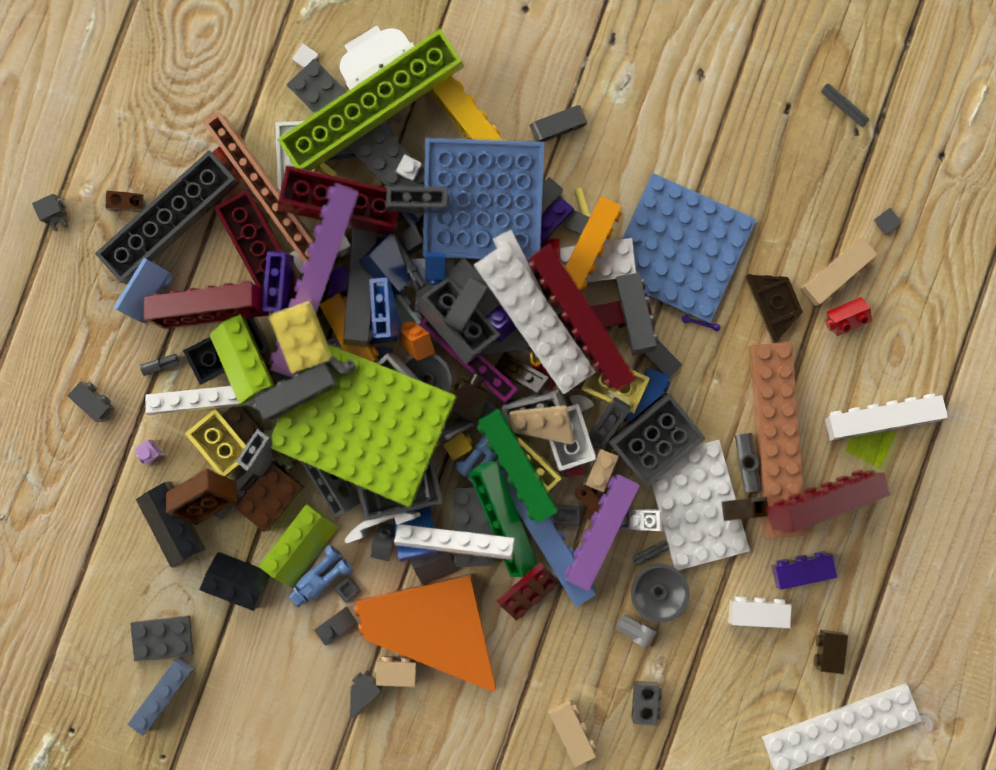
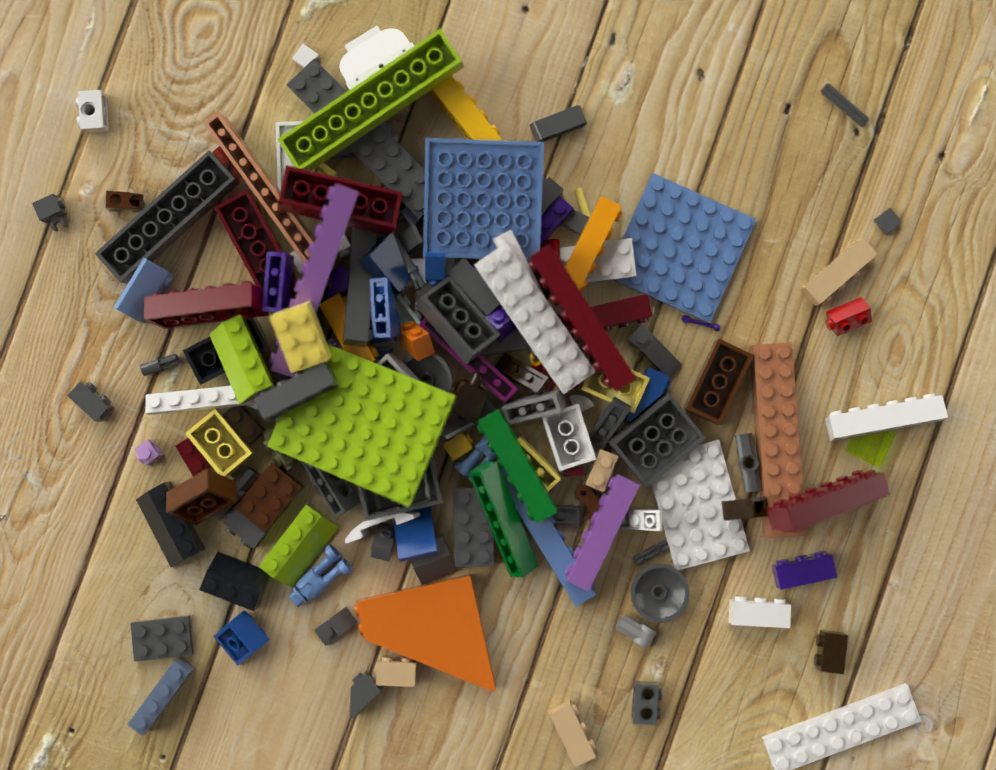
(99, 120): none -> white brick
(192, 457): none -> dark red plate
(241, 637): none -> blue slope
(244, 528): none -> dark grey brick
(257, 454): dark grey slope -> none
(342, 368): dark grey arm -> none
(347, 589): dark grey tile -> none
(409, 168): white plate -> none
(417, 199): dark grey brick -> none
(454, 541): white plate -> none
(466, 304): dark grey beam -> none
(528, 591): dark red plate -> none
(545, 423): tan wing -> none
(636, 313): dark grey brick -> none
(718, 382): none -> reddish brown brick
(775, 302): dark brown wing -> none

